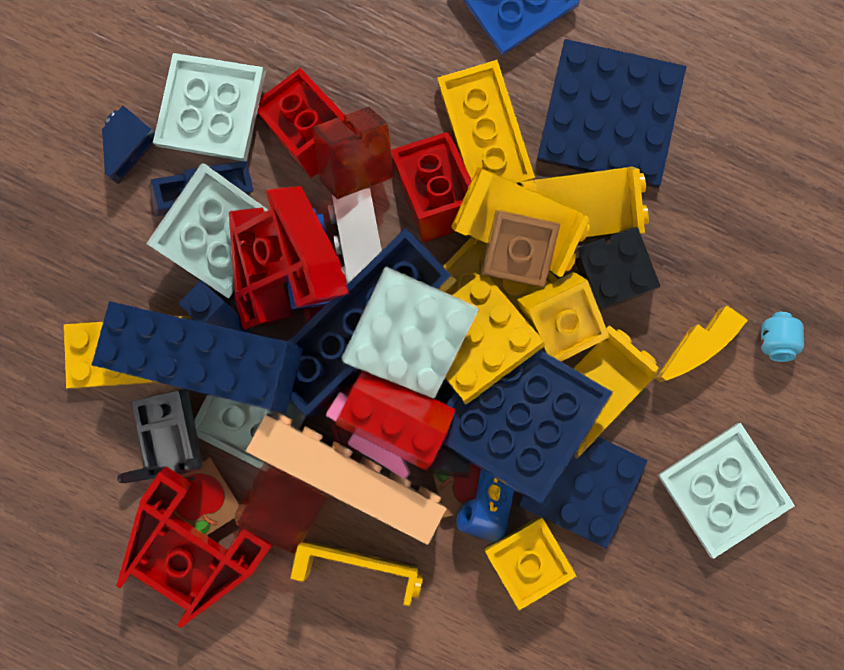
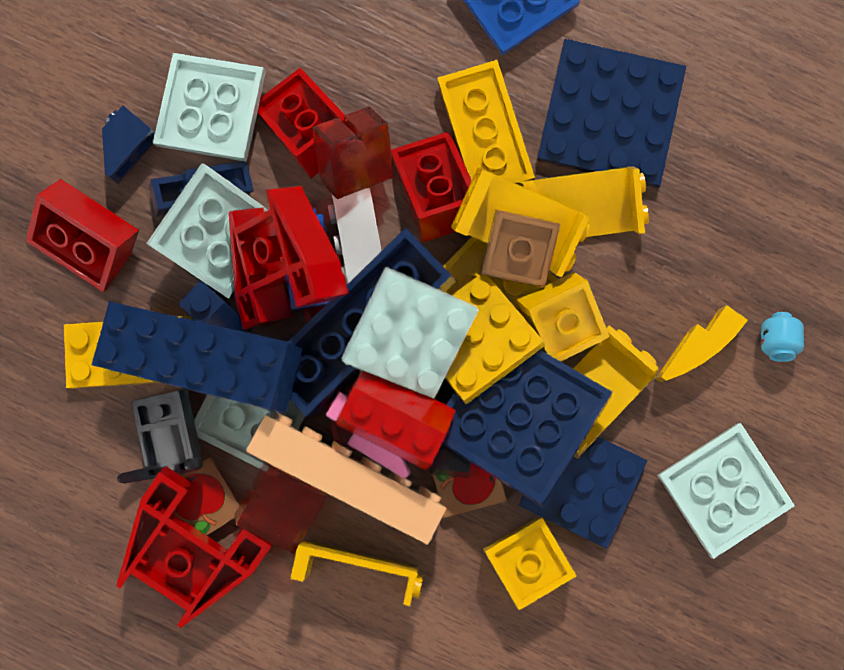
(80, 234): none -> red slope
(488, 512): blue door -> none
(617, 268): black piece -> none

